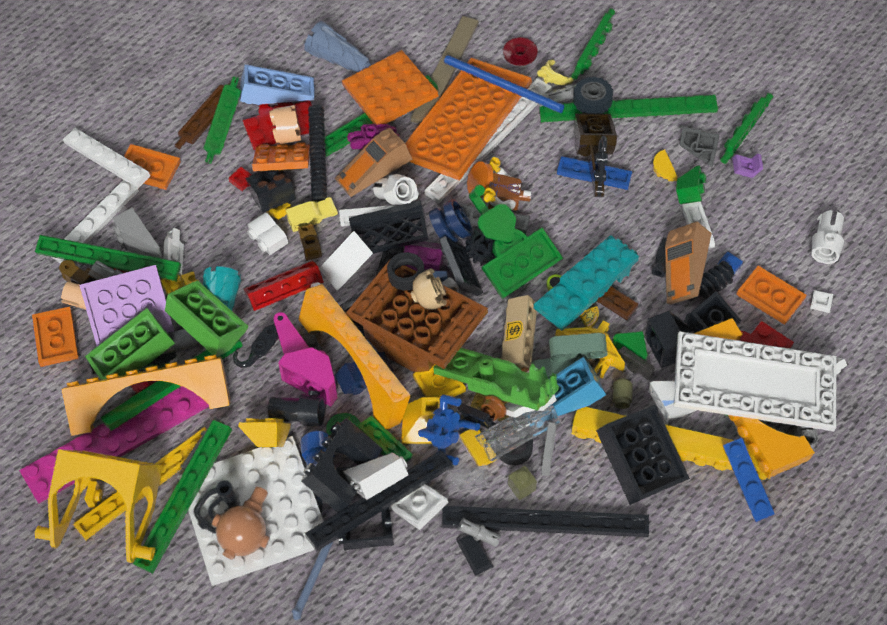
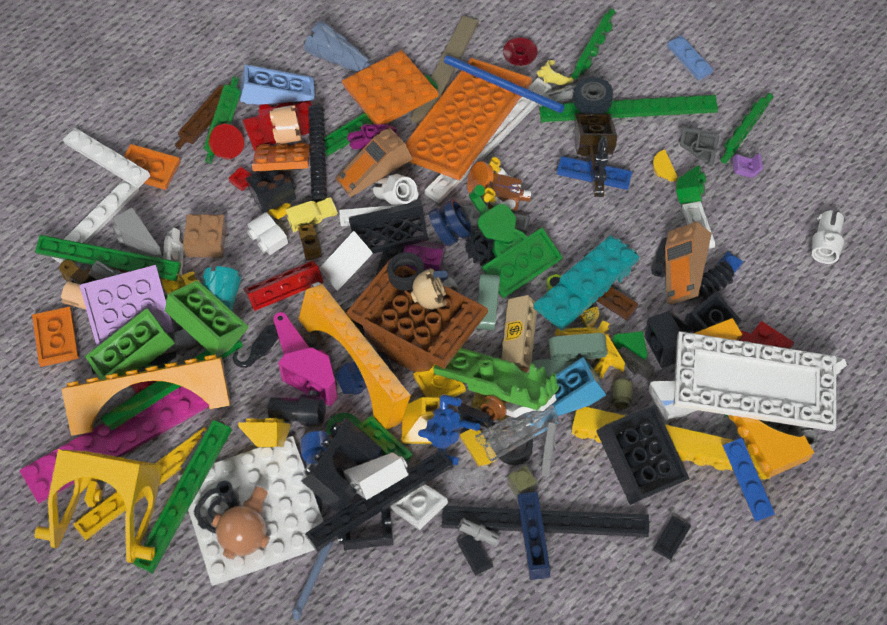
(204, 236): none -> medium nougat brick
(226, 141): none -> red tile
(460, 266): black plate -> none
(489, 298): none -> sand green beam
(533, 536): none -> dark blue slope
(672, 538): none -> black tile
(689, 57): none -> medium blue plate
(771, 295): orange plate -> none
(821, 301): white tile -> none

